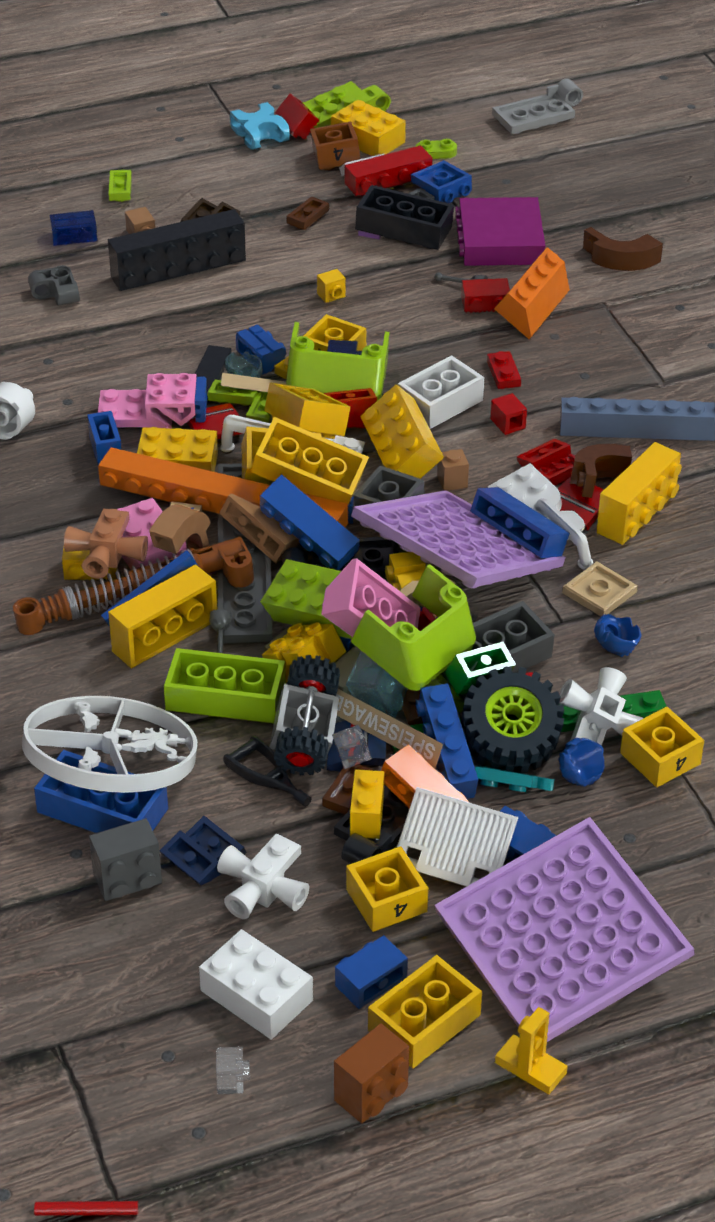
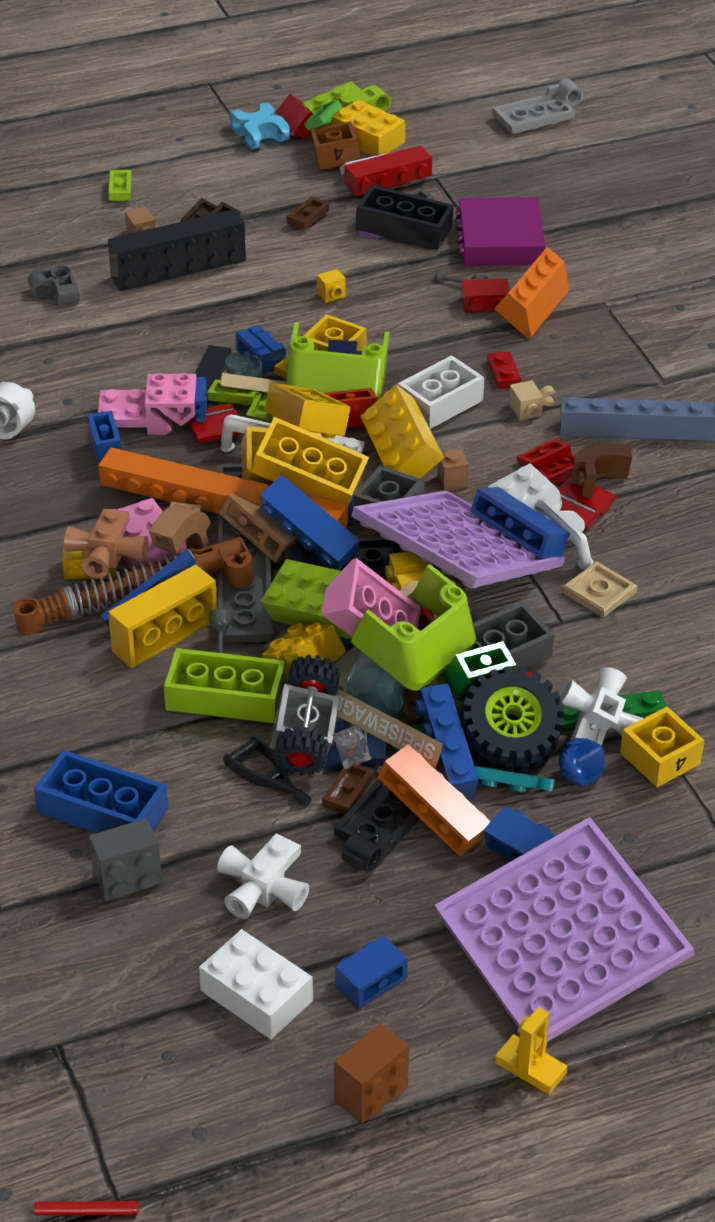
(73, 227): clear blue brick -> none
(108, 743): white piece -> none
(180, 446): yellow brick -> none
(199, 850): dark blue slope -> none
(231, 1070): clear plate -> none
(323, 115): none -> bright green plate
(367, 803): yellow brick -> none
(387, 888): yellow brick -> none
(427, 1008): yellow brick -> none
(440, 148): lime plate -> none
(443, 181): blue plate -> none
(455, 837): white window -> none
(508, 413): red brick -> none
(528, 401): none -> tan brick
(617, 634): blue hair -> none
(622, 255): reddish brown arch -> none
(638, 493): yellow brick -> none

